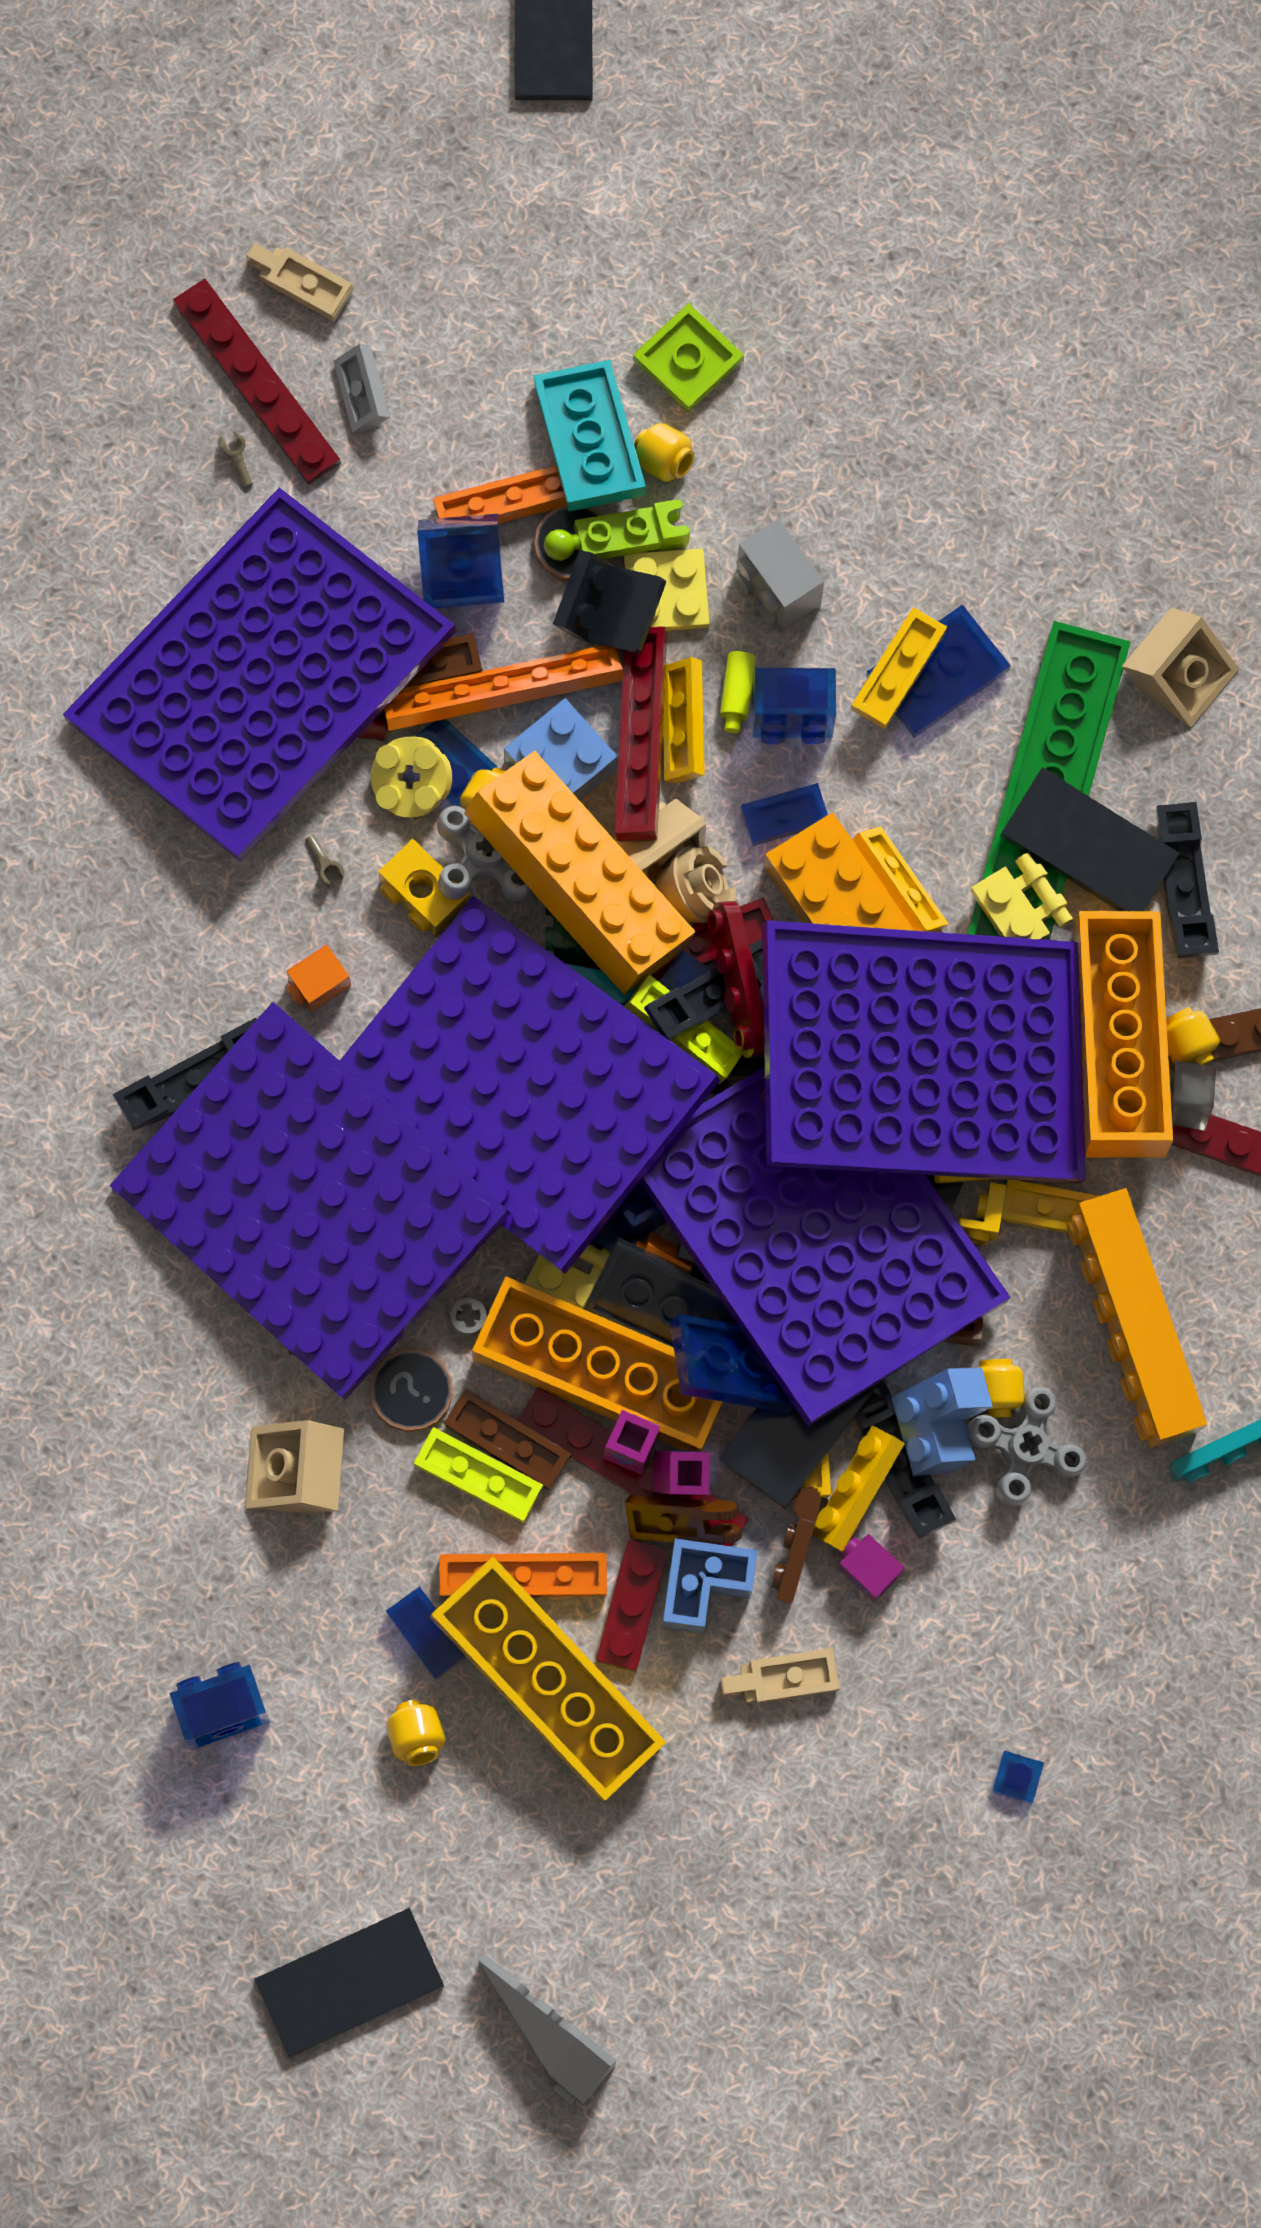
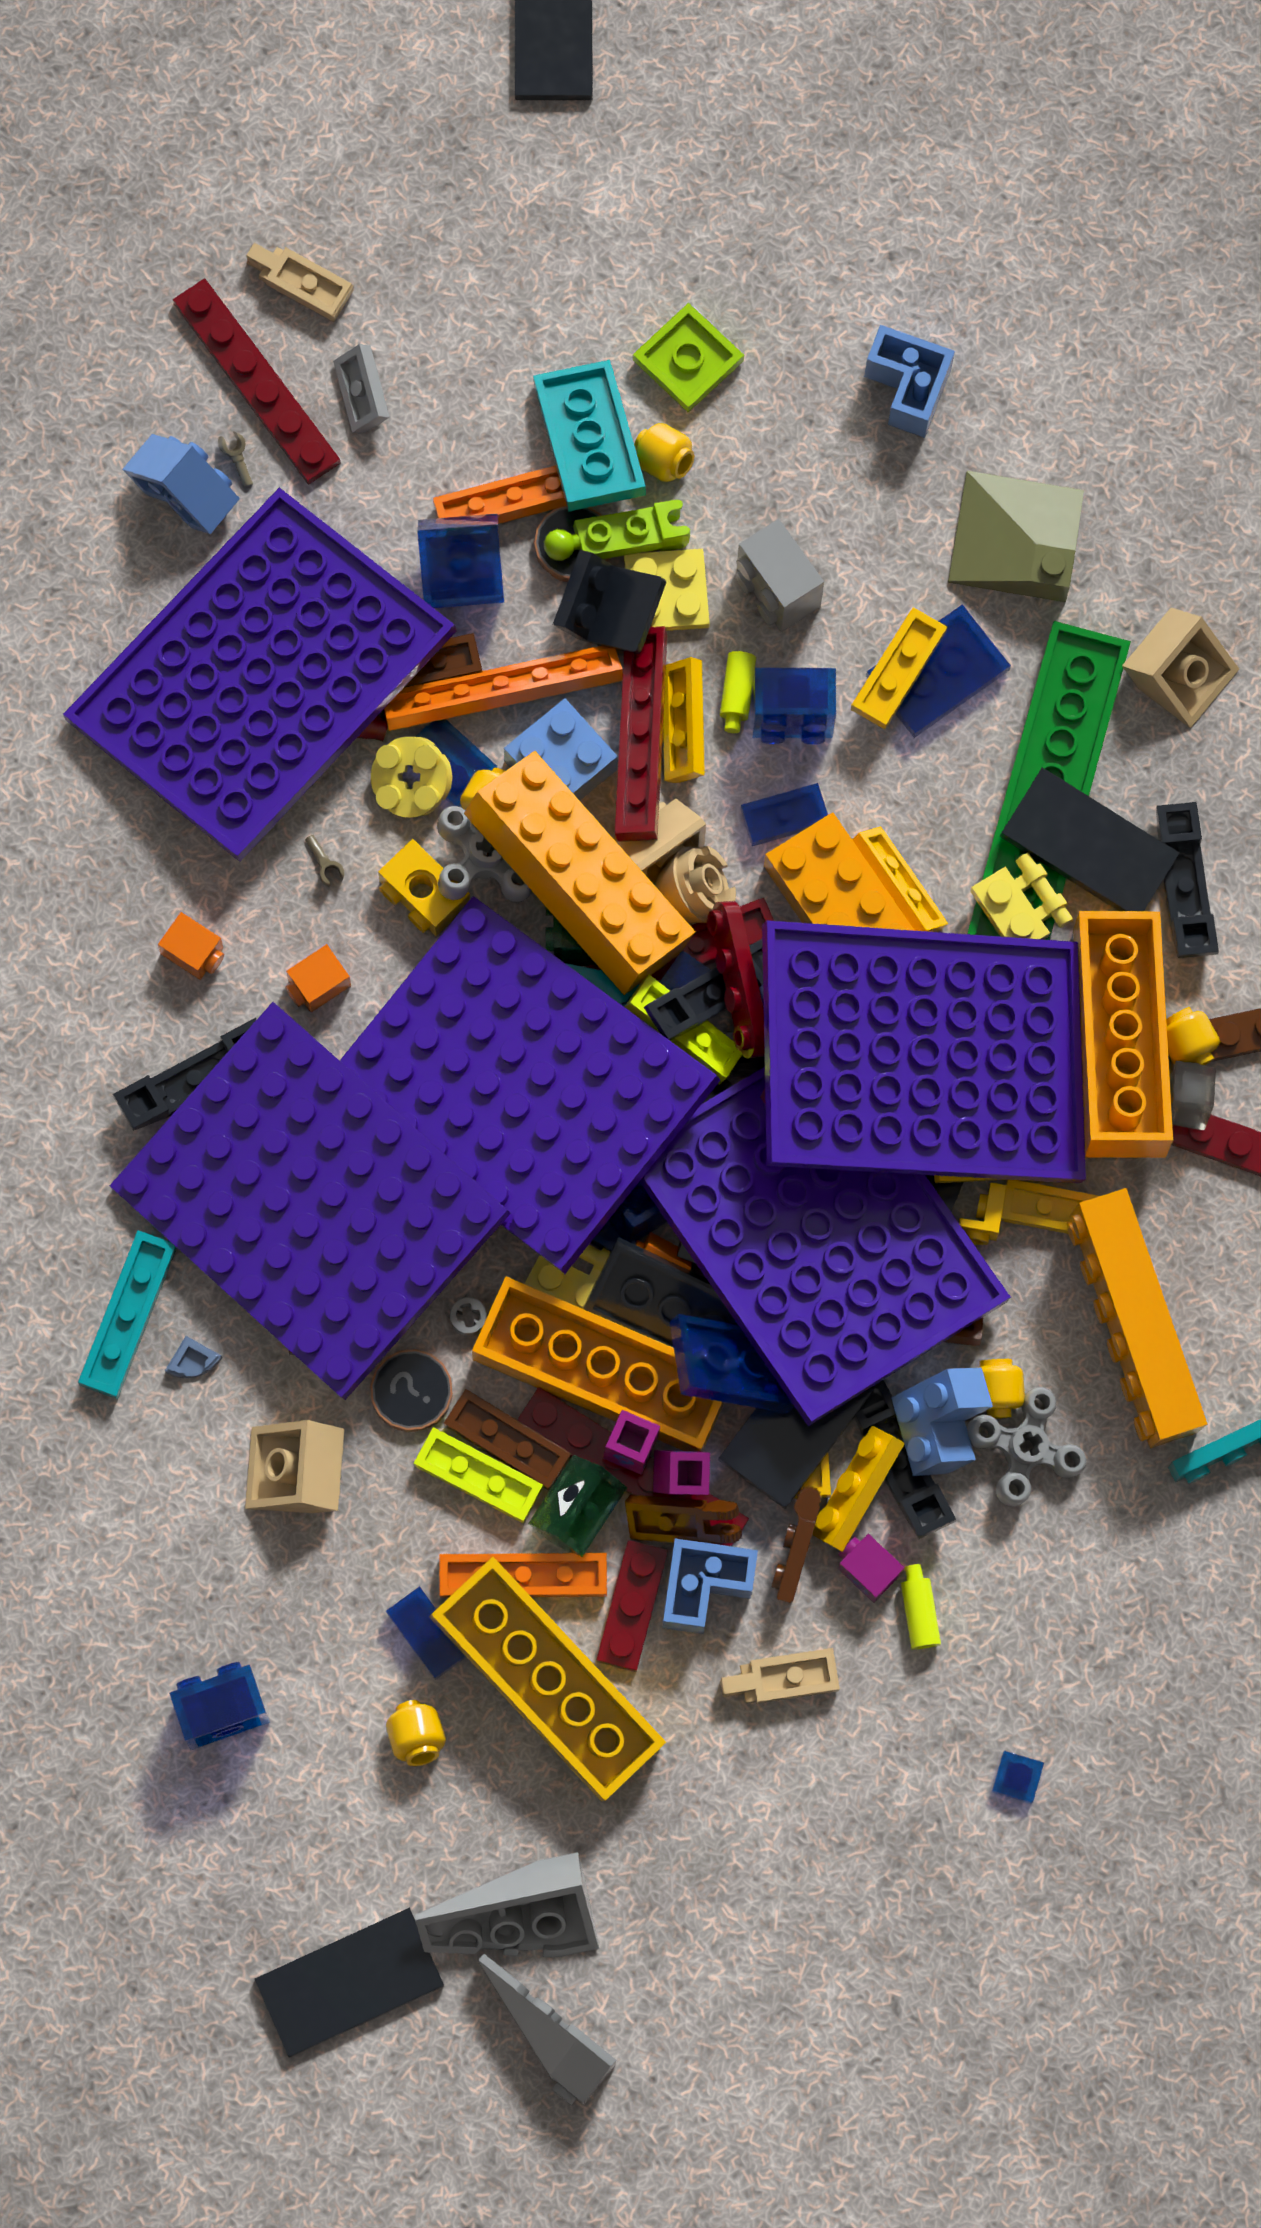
(127, 1314): none -> teal plate
(184, 480): none -> medium blue brick
(192, 946): none -> orange brick
(192, 1359): none -> sand blue tile
(524, 1910): none -> light grey wedge
(577, 1505): none -> clear green brick
(916, 370): none -> medium blue brick
(920, 1609): none -> neon yellow cylinder
(1016, 536): none -> olive slope

